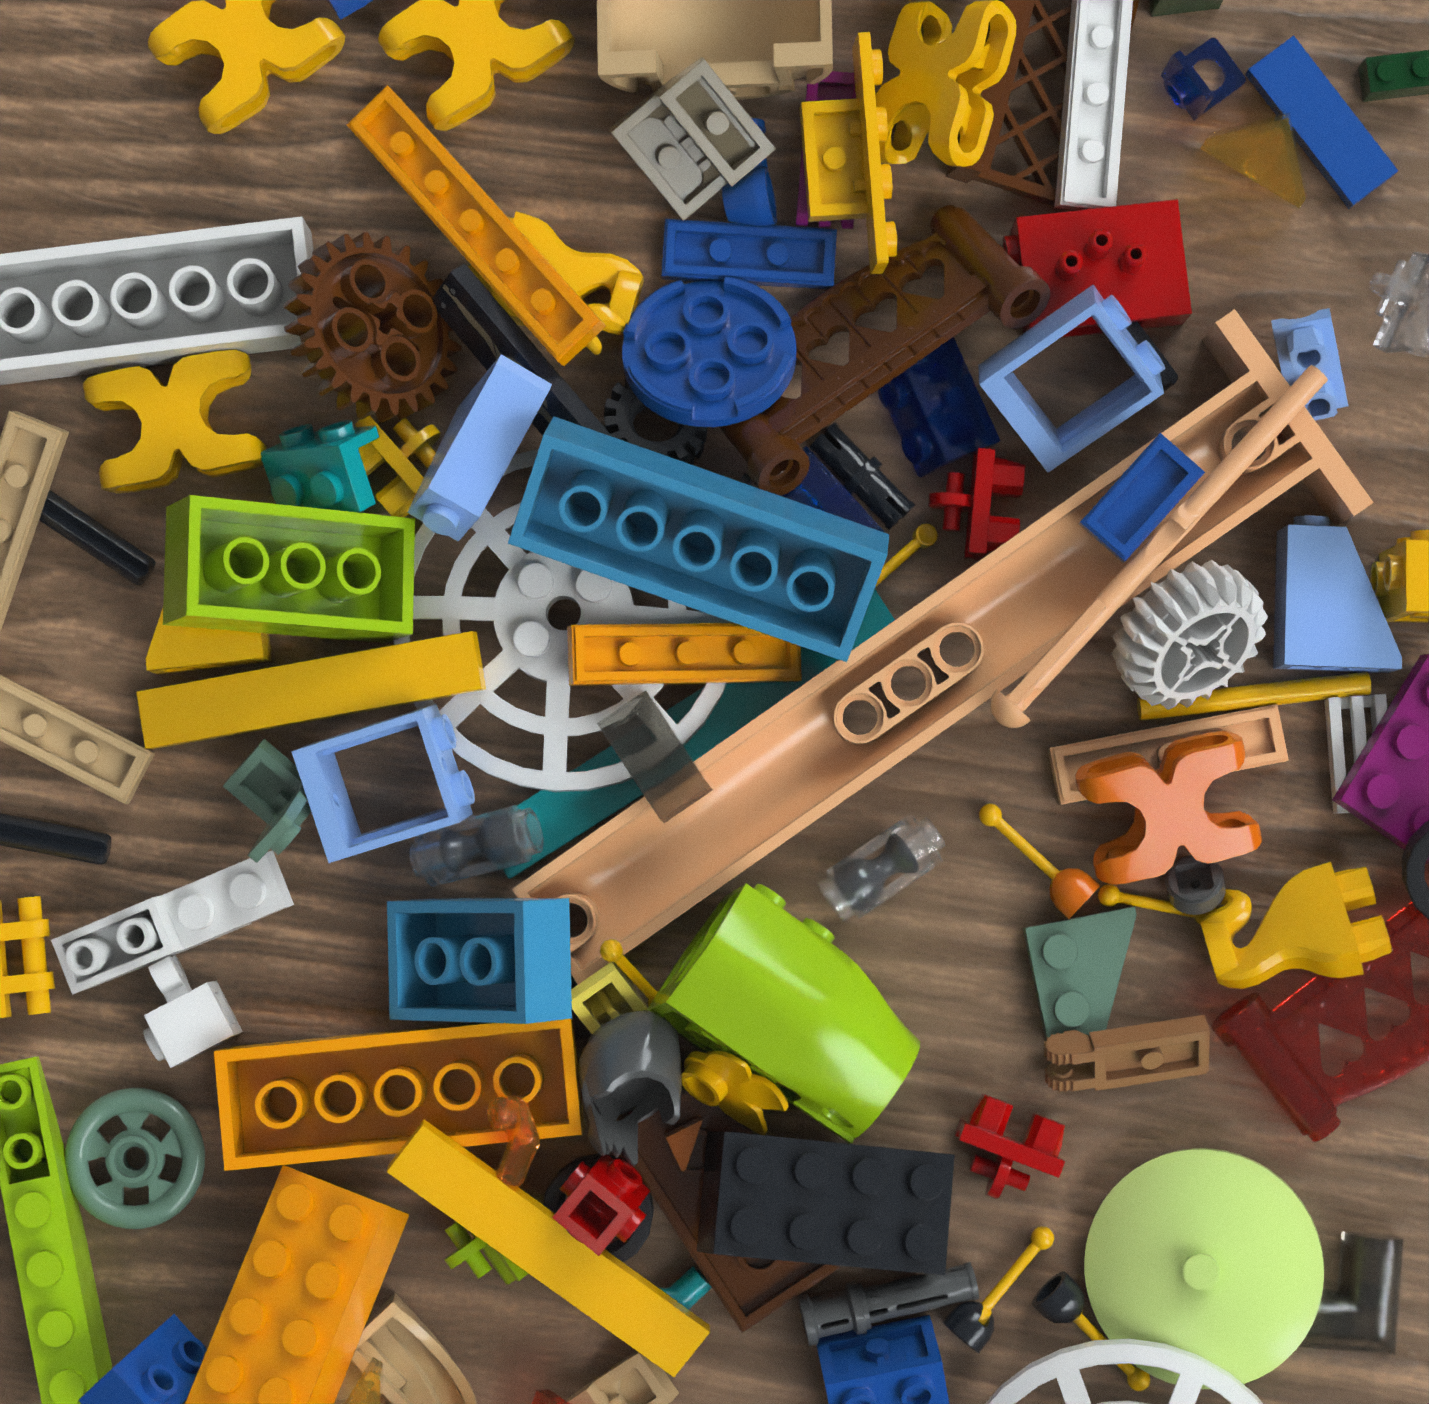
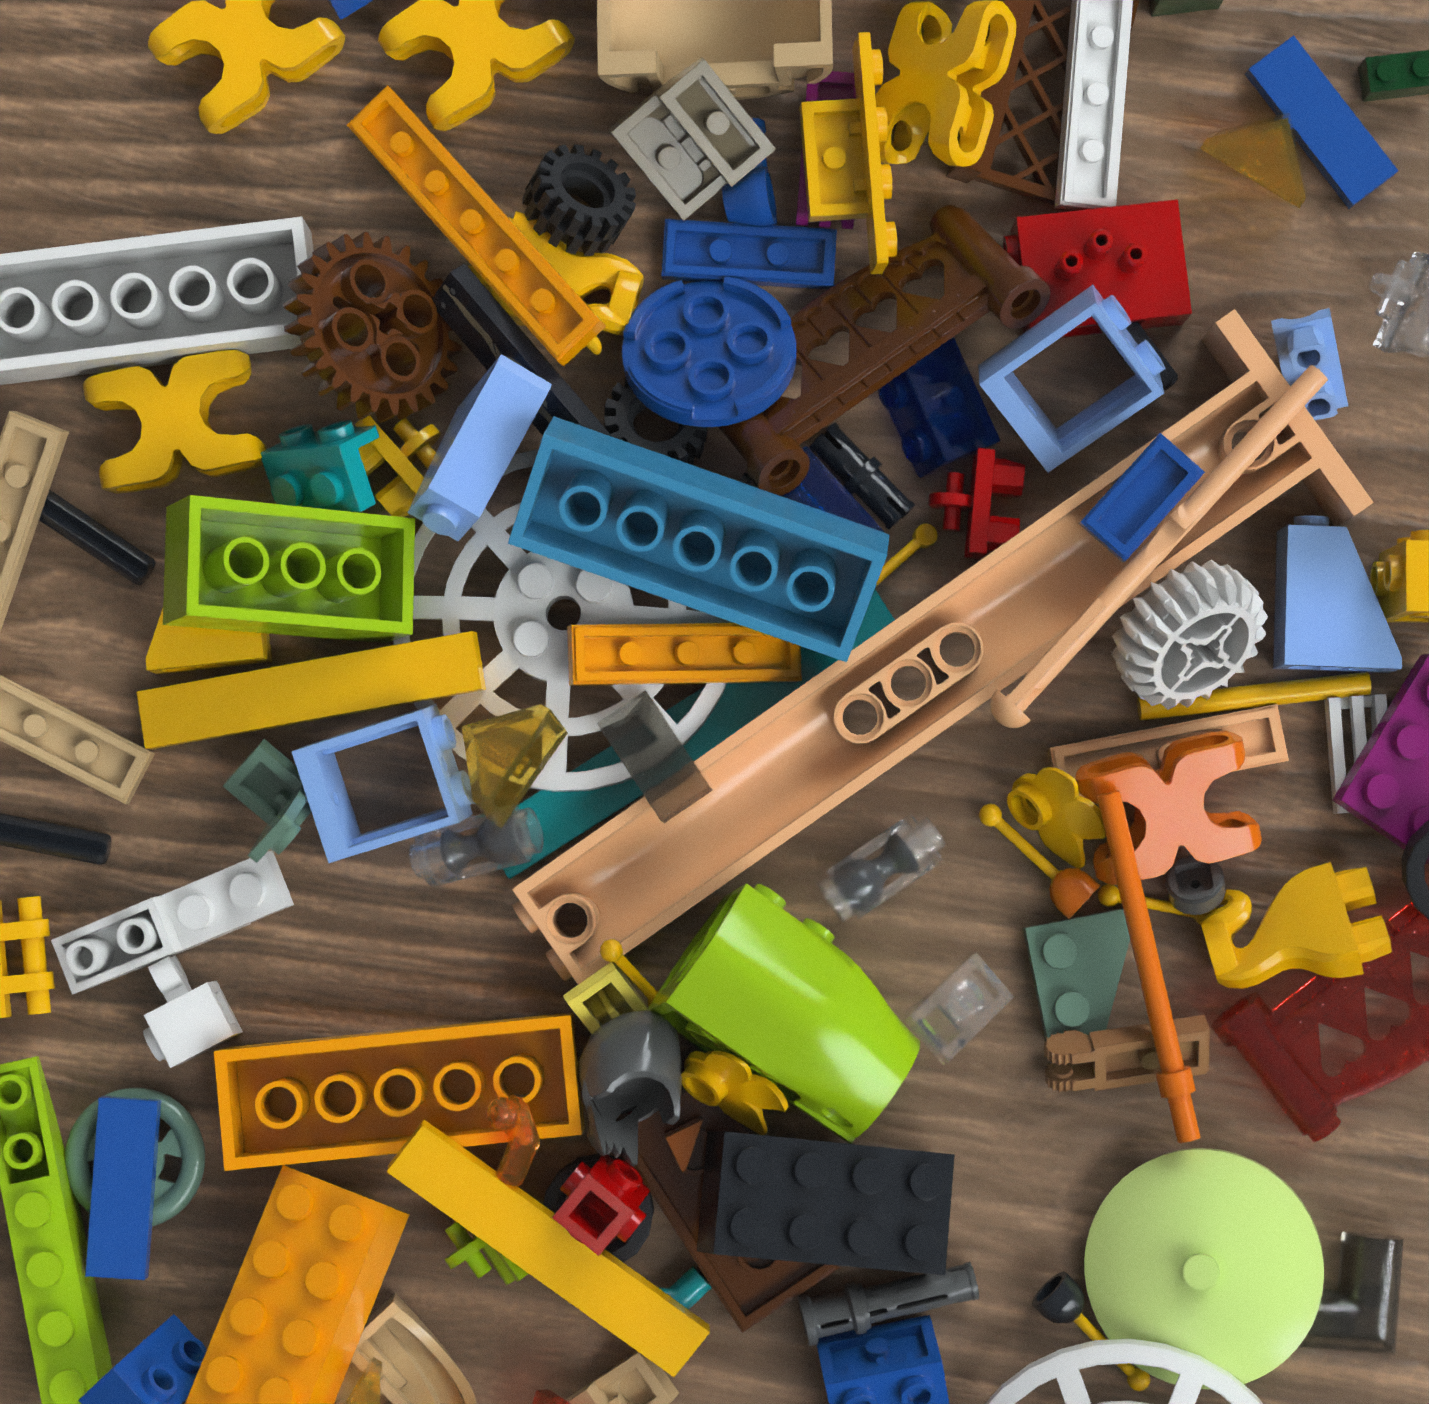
(123, 1188): none -> blue tile
(479, 960): dark azure brick -> none
(508, 756): none -> clear yellow slope
(566, 218): none -> black tyre
(958, 1008): none -> clear slope
(974, 1320): hinge -> none
(1037, 1150): red hips -> none
(1055, 809): none -> yellow plate
(1175, 1078): none -> orange bar
(1188, 88): clear blue bracket -> none

